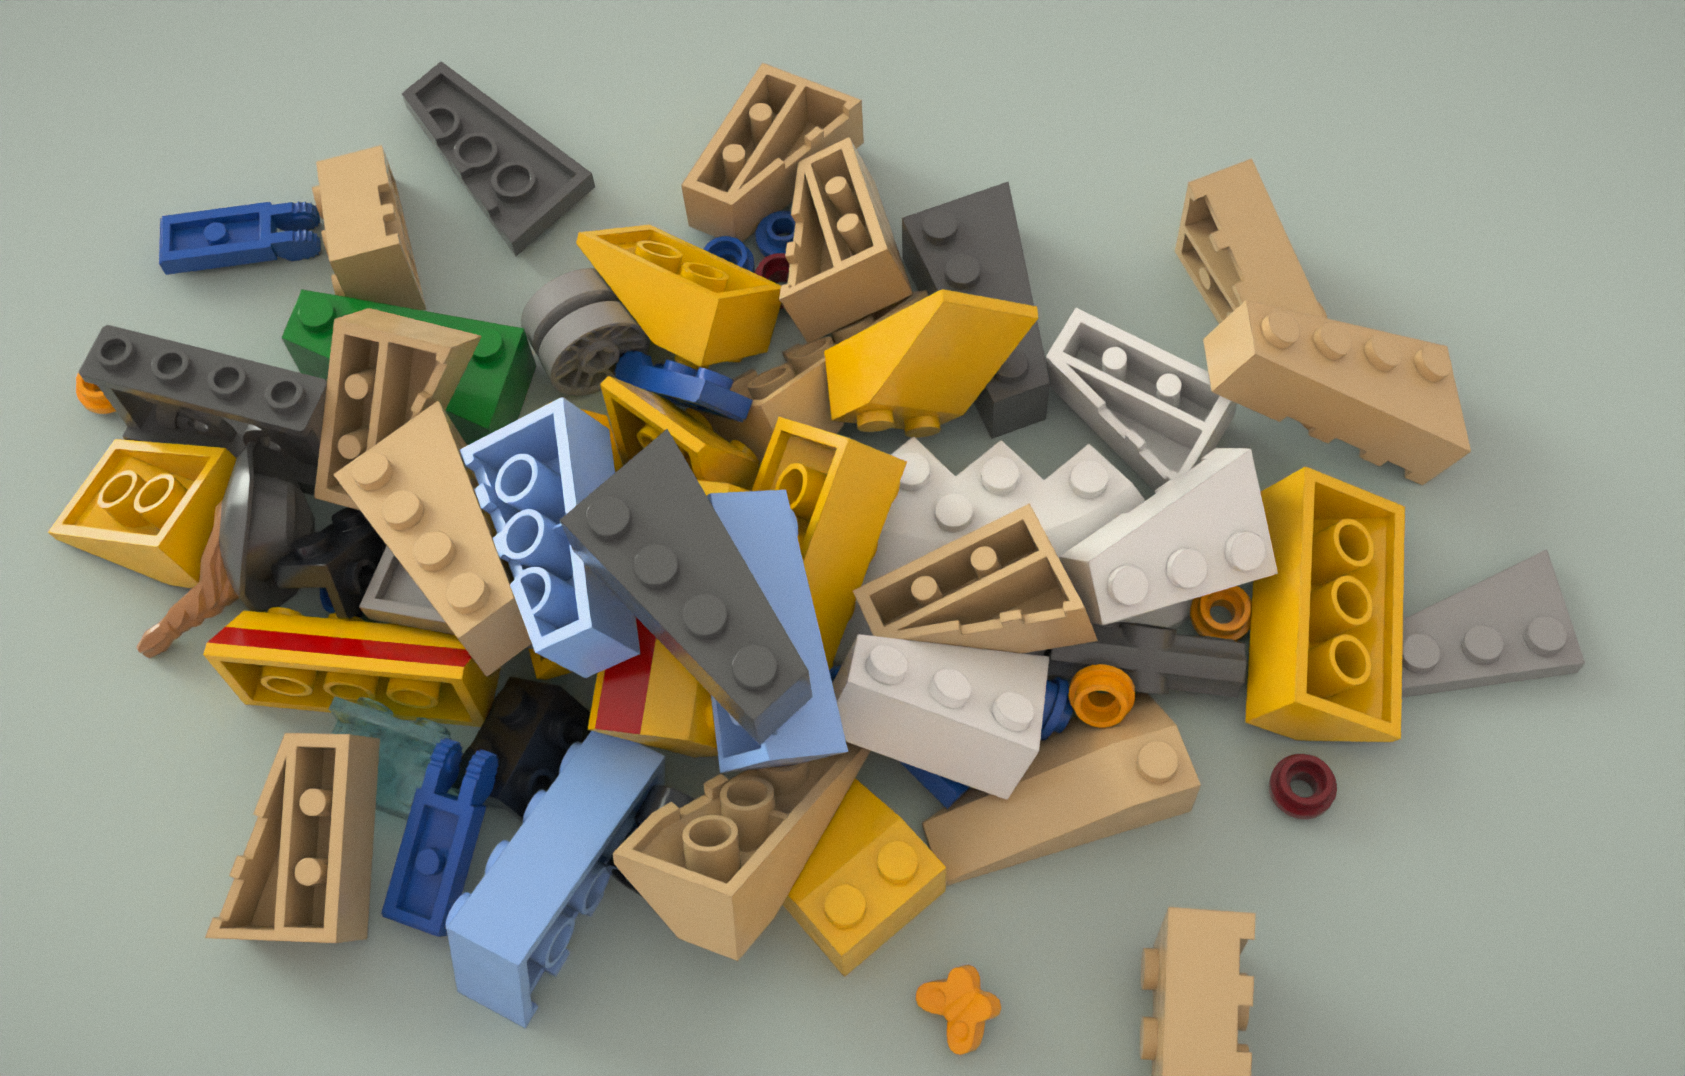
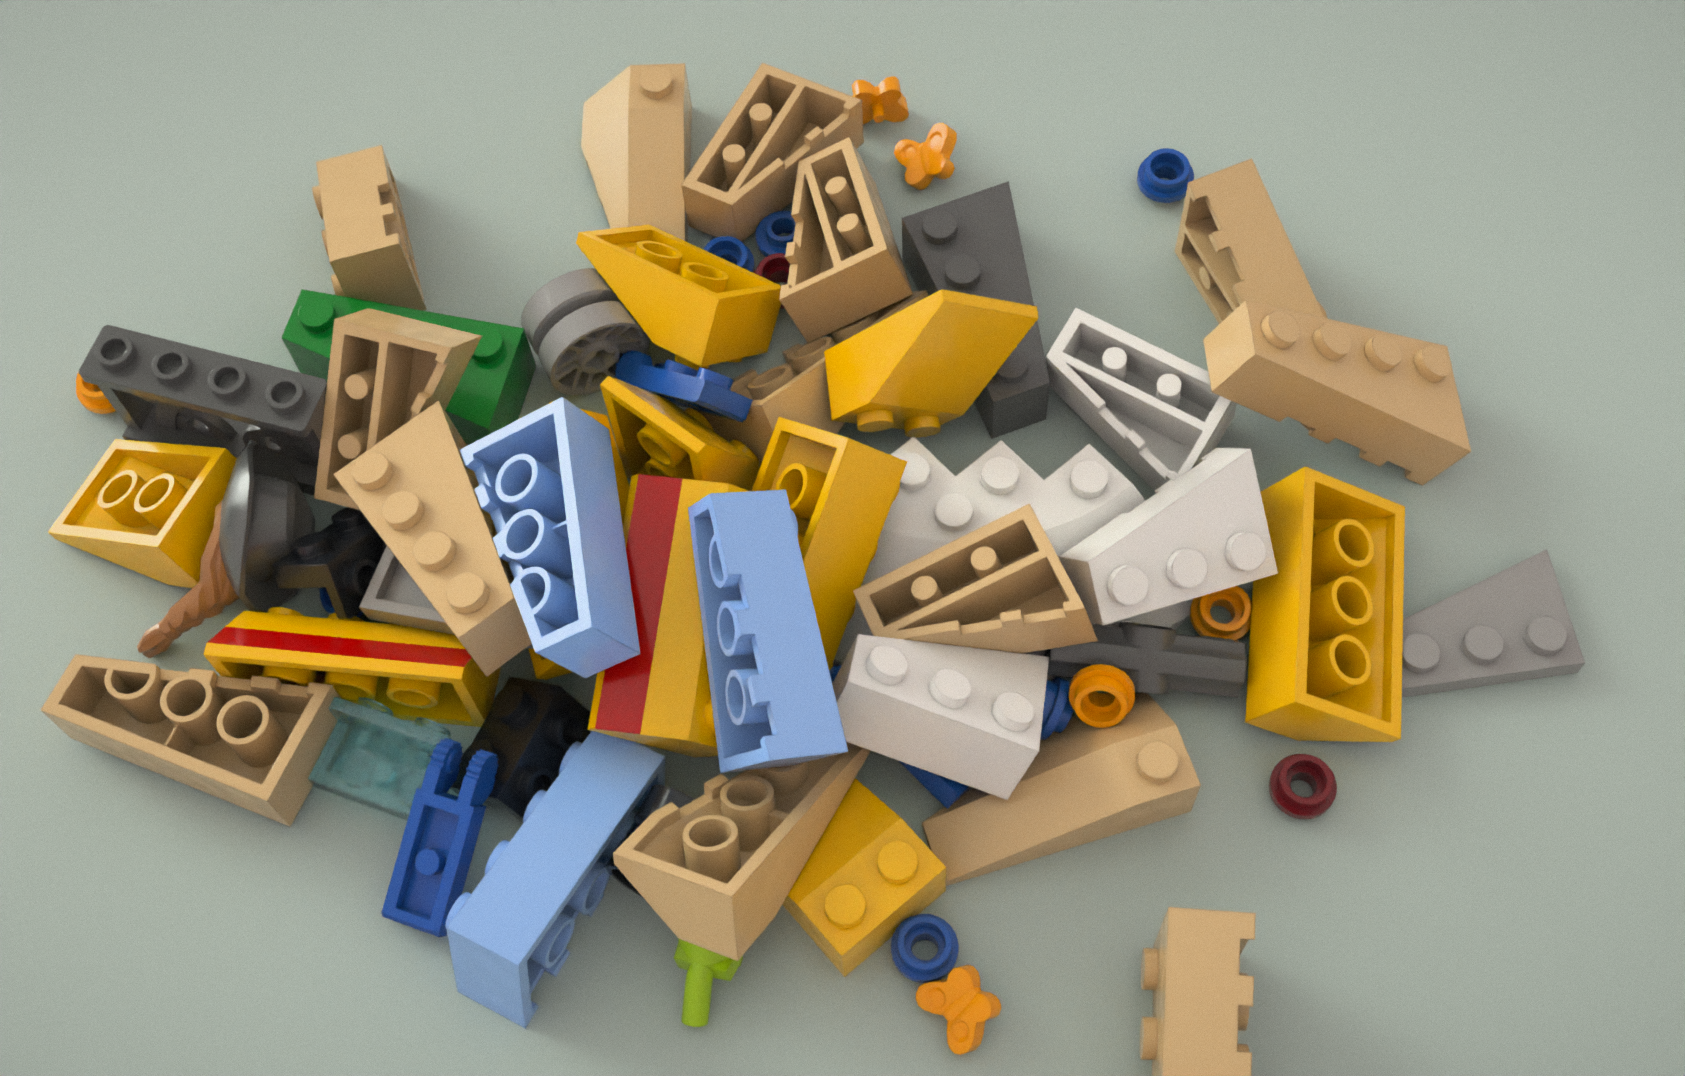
(209, 731): none -> tan wedge
(238, 236): blue hinge -> none
(310, 846): tan wedge -> none
(500, 160): dark grey wing -> none
(641, 146): none -> tan wedge
(682, 576): dark grey wedge -> none
(701, 969): none -> lime plate
(881, 101): none -> light orange piece
(920, 928): none -> blue plate
(927, 158): none -> light orange piece
(1165, 164): none -> blue plate

